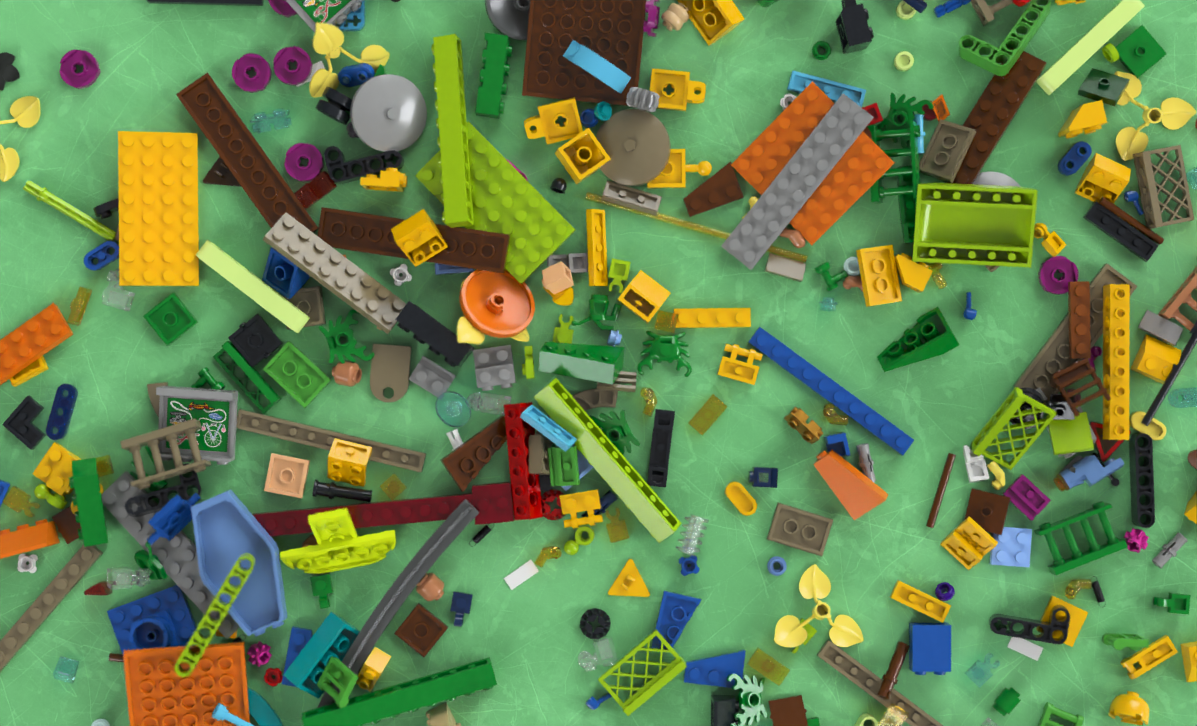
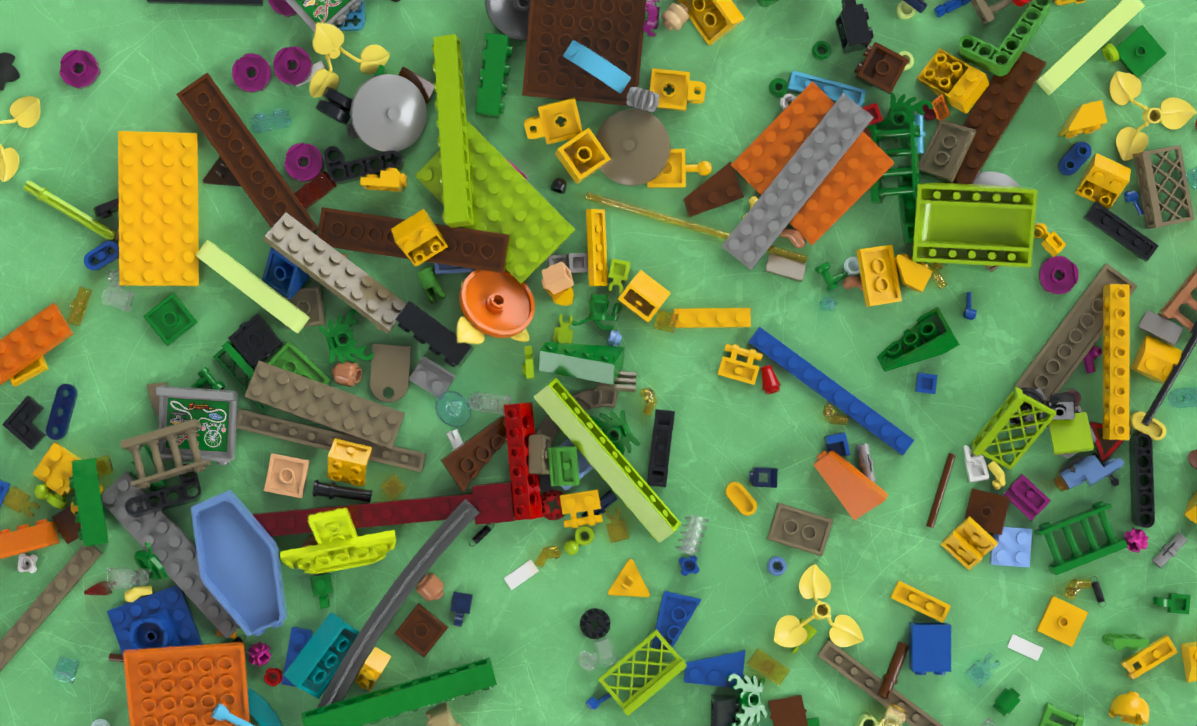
(136, 592): none -> light yellow arm
(172, 518): blue plate -> none
(211, 623): lime beam -> none
(324, 405): none -> dark tan plate
(341, 677): bright green plate -> none
(354, 75): blue plate -> none
(395, 273): white plate -> none
(425, 86): none -> reddish brown slope
(430, 281): none -> bright green hinge
(494, 367): light grey plate -> none
(548, 428): medium azure tile -> none
(588, 118): blue plate -> none
(603, 111): teal plate -> none
(631, 198): dark tan tile -> none
(665, 349): green animal -> none
(707, 414): clear yellow plate -> none
(769, 380): none -> red cone
(778, 93): none -> green plate
(810, 432): pearl gold hinge -> none
(881, 67): none -> reddish brown plate
(926, 383): none -> blue plate
(944, 587): dark purple plate -> none
(954, 79): none -> yellow slope
(1029, 624): black beam -> none
(1073, 374): reddish brown plate -> none
(1079, 320): dark orange plate -> none
(1103, 86): dark green plate -> none
(1131, 221): reddish brown bar -> none

